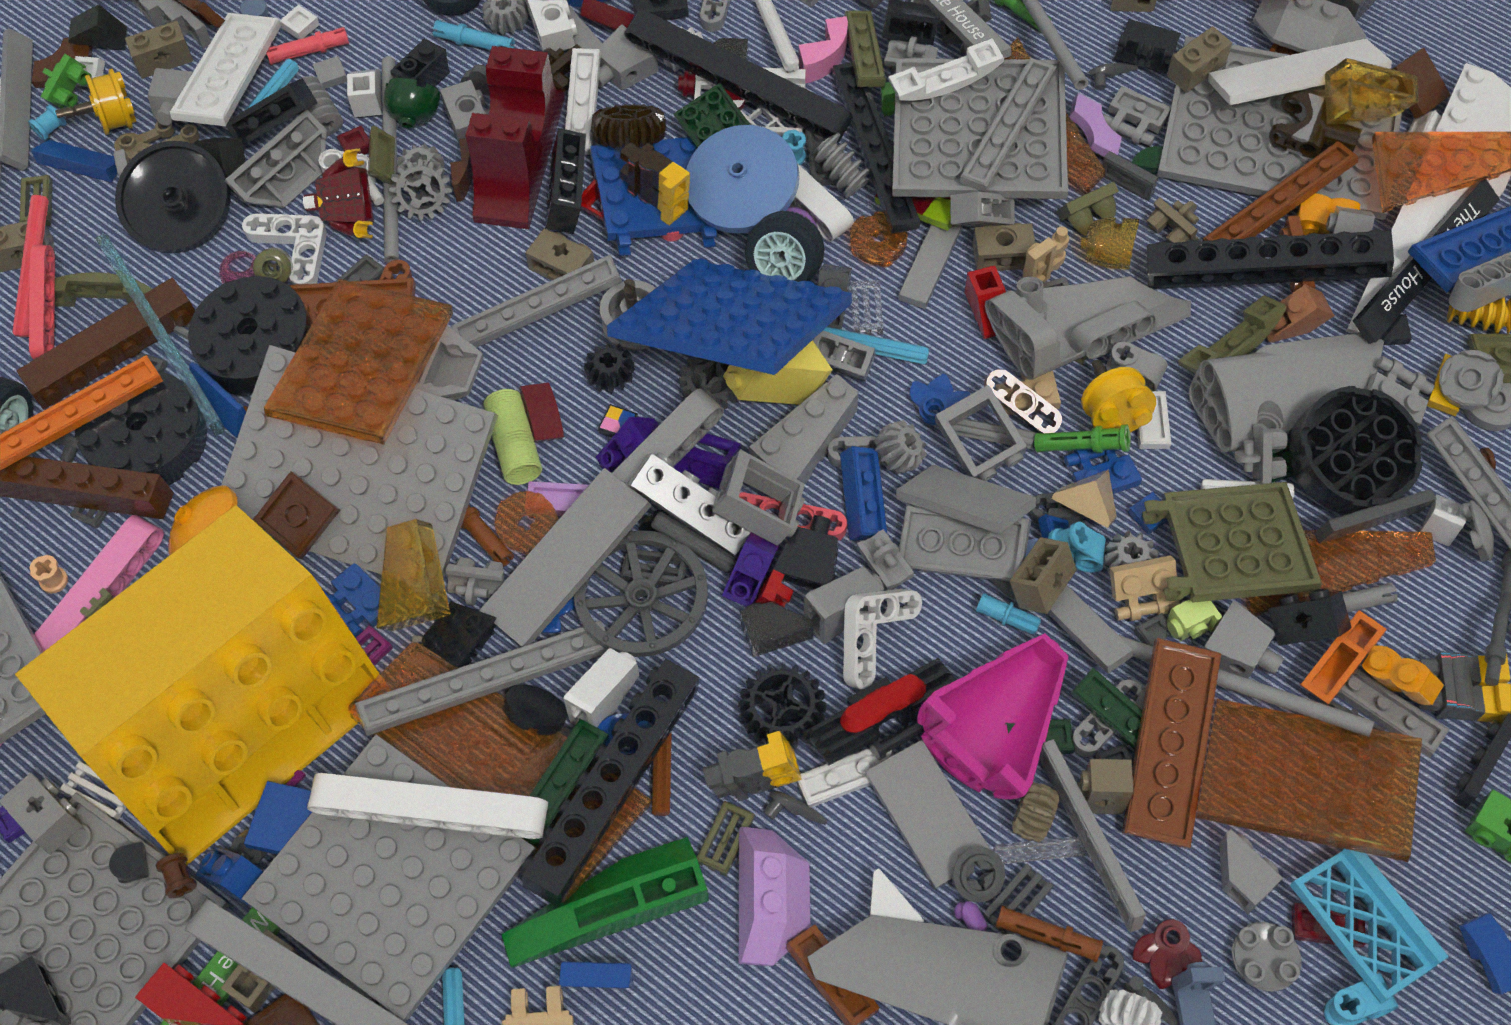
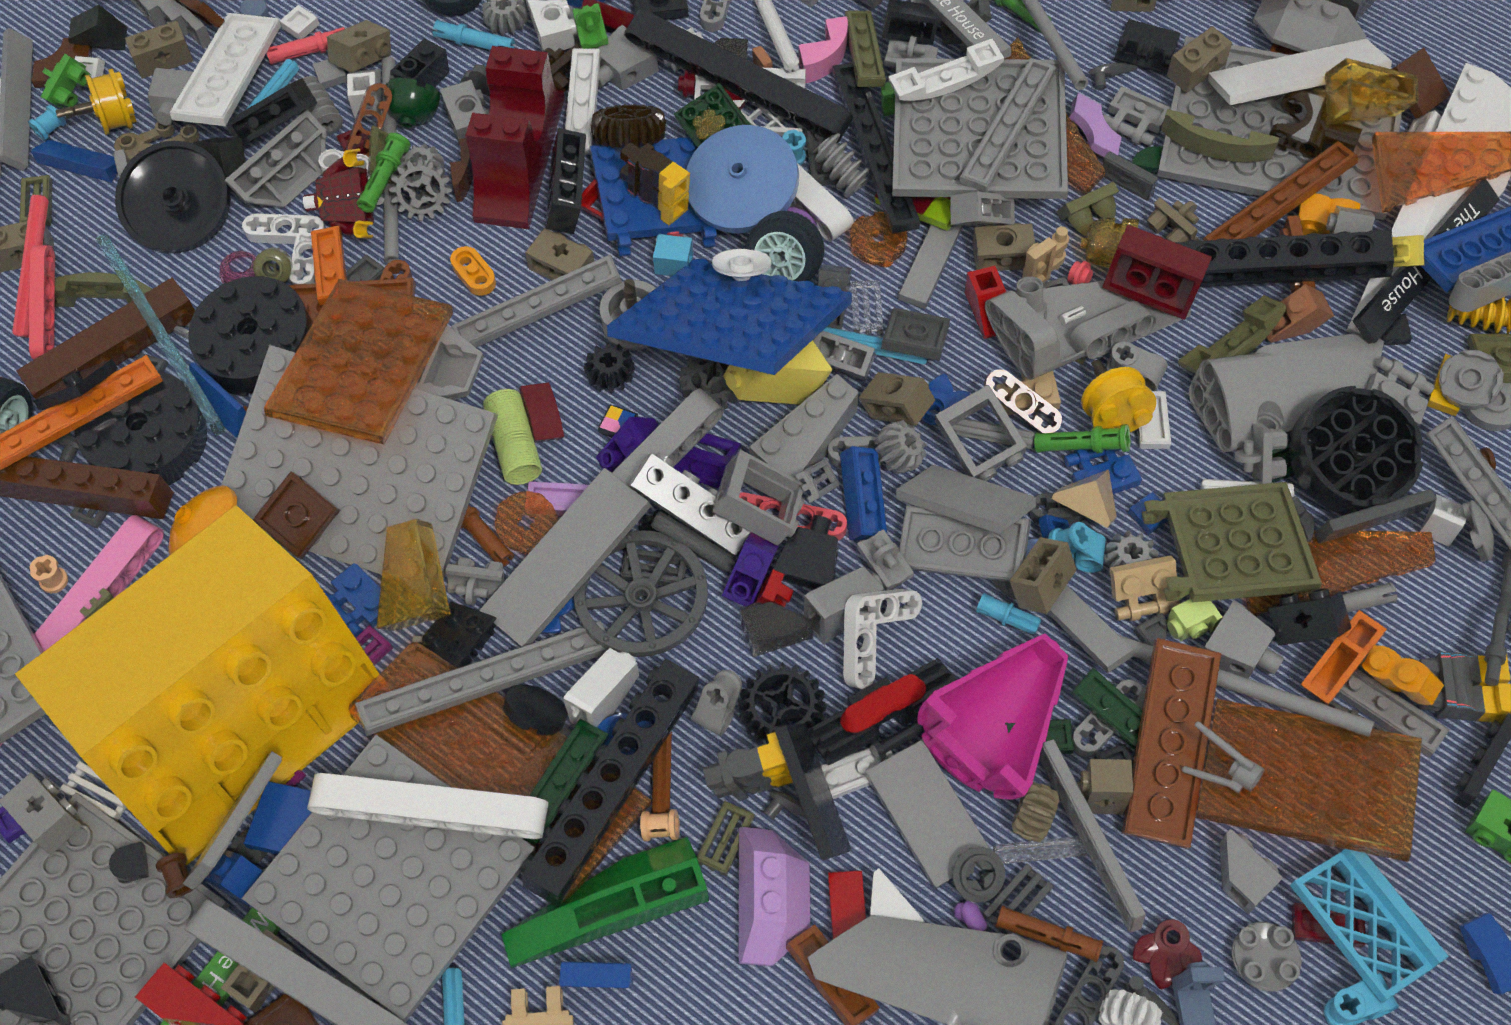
(75, 384): none -> black plate
(232, 821): none -> light grey tile
(328, 260): none -> orange tile
(359, 45): none -> dark tan brick
(369, 100): none -> dark orange beam
(387, 163): none -> bright green pin
(475, 272): none -> light orange plate
(590, 27): none -> bright green hips
(660, 825): none -> light nougat bush
(672, 254): none -> medium azure panel
(709, 124): none -> clear yellow plant
(718, 702): none -> light grey piece
(741, 263): none -> white dish
(761, 58): none -> nougat tile
(811, 483): none -> light grey tile
(813, 790): none -> black tile
(846, 900): none -> red tile
(897, 398): none -> dark tan brick
(916, 334): none -> dark grey tile
(1064, 318): none -> white piece
(1080, 273): none -> coral plate
(1156, 272): none -> dark red slope
(1217, 144): none -> olive slope
(1243, 770): none -> light grey plant
(1306, 519): none -> dark grey bar
(1408, 251): none -> light yellow tile

